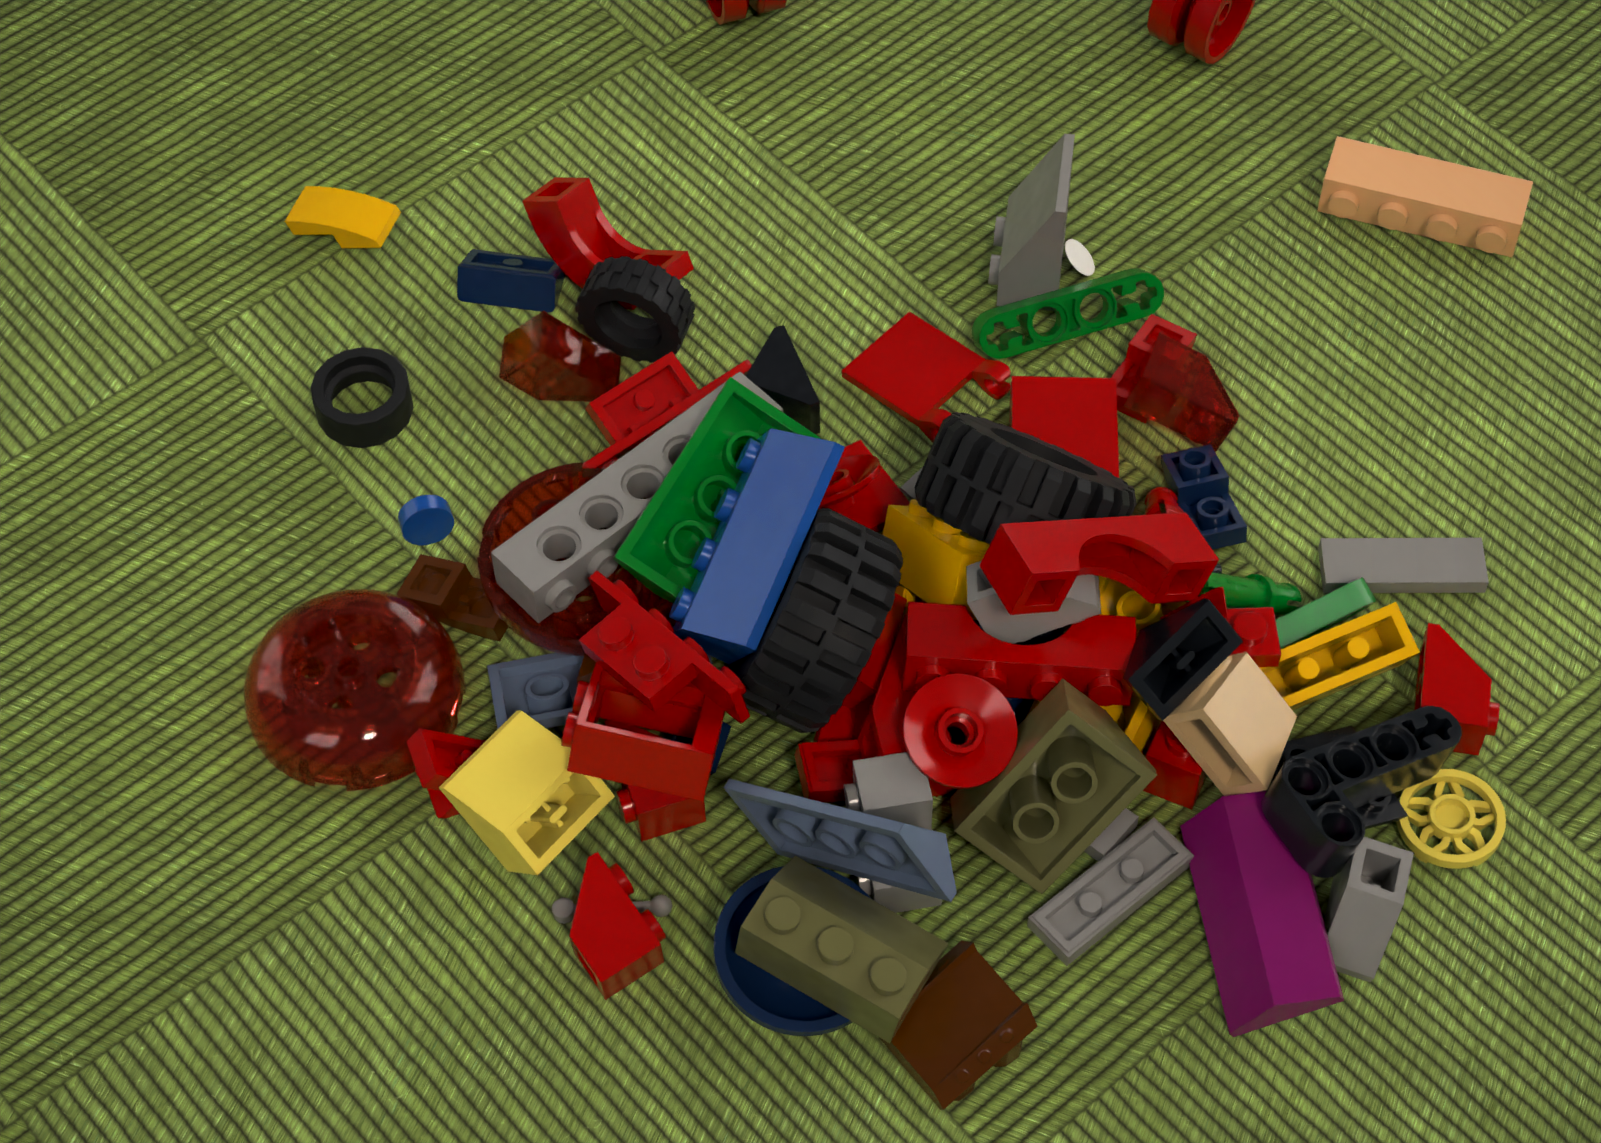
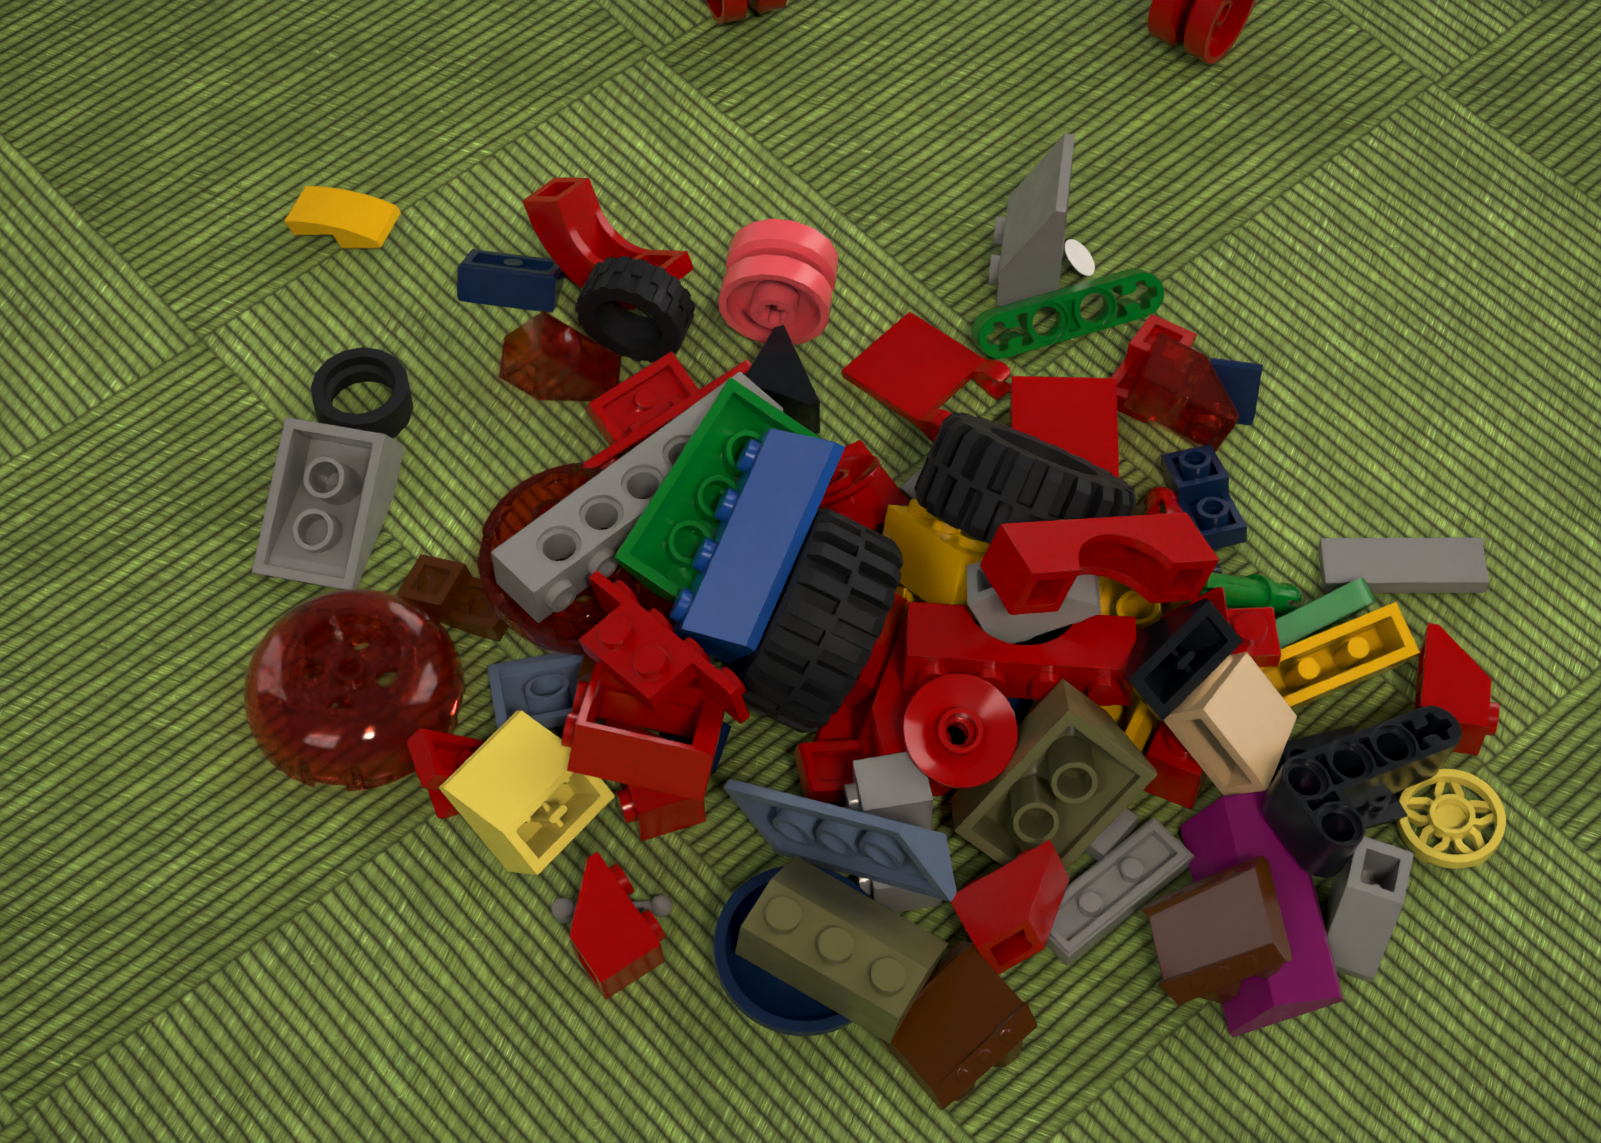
(326, 503): none -> light grey slope
(425, 520): blue tile -> none
(776, 278): none -> coral wheel
(1013, 907): none -> red slope
(1219, 933): none -> reddish brown slope
(1241, 384): none -> dark blue slope
(1424, 196): light nougat brick -> none

